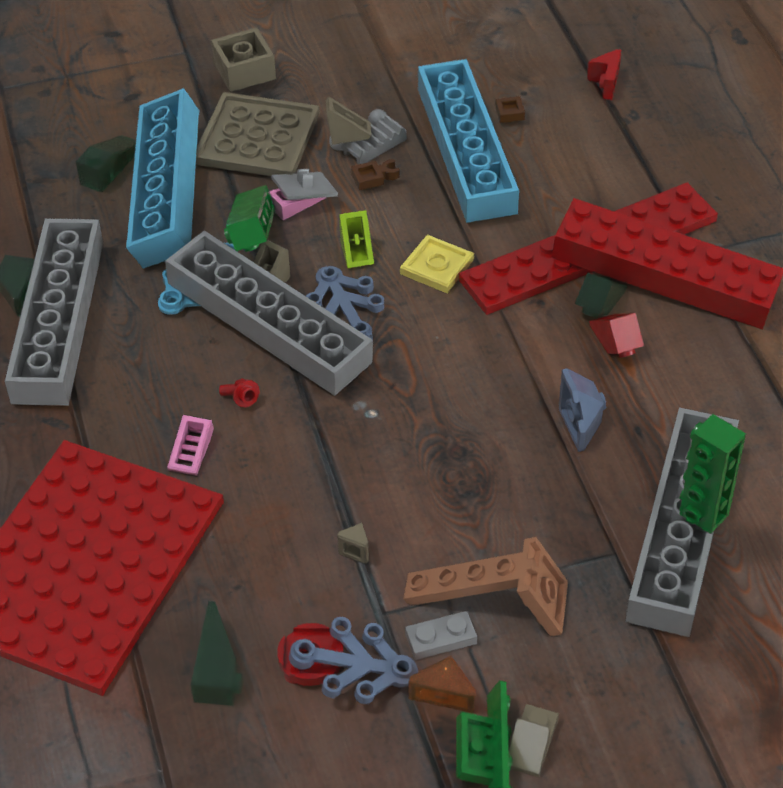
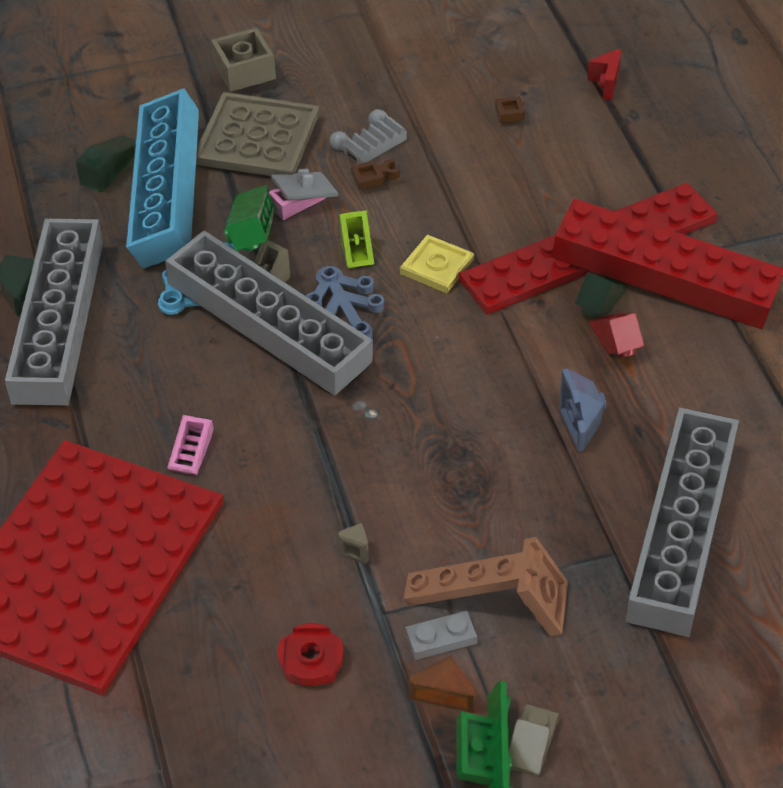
(215, 669): clear green slope -> none
(244, 392): red plate -> none
(345, 124): dark tan slope -> none
(357, 661): sand blue plant -> none
(468, 141): medium azure brick -> none
(711, 472): green brick -> none

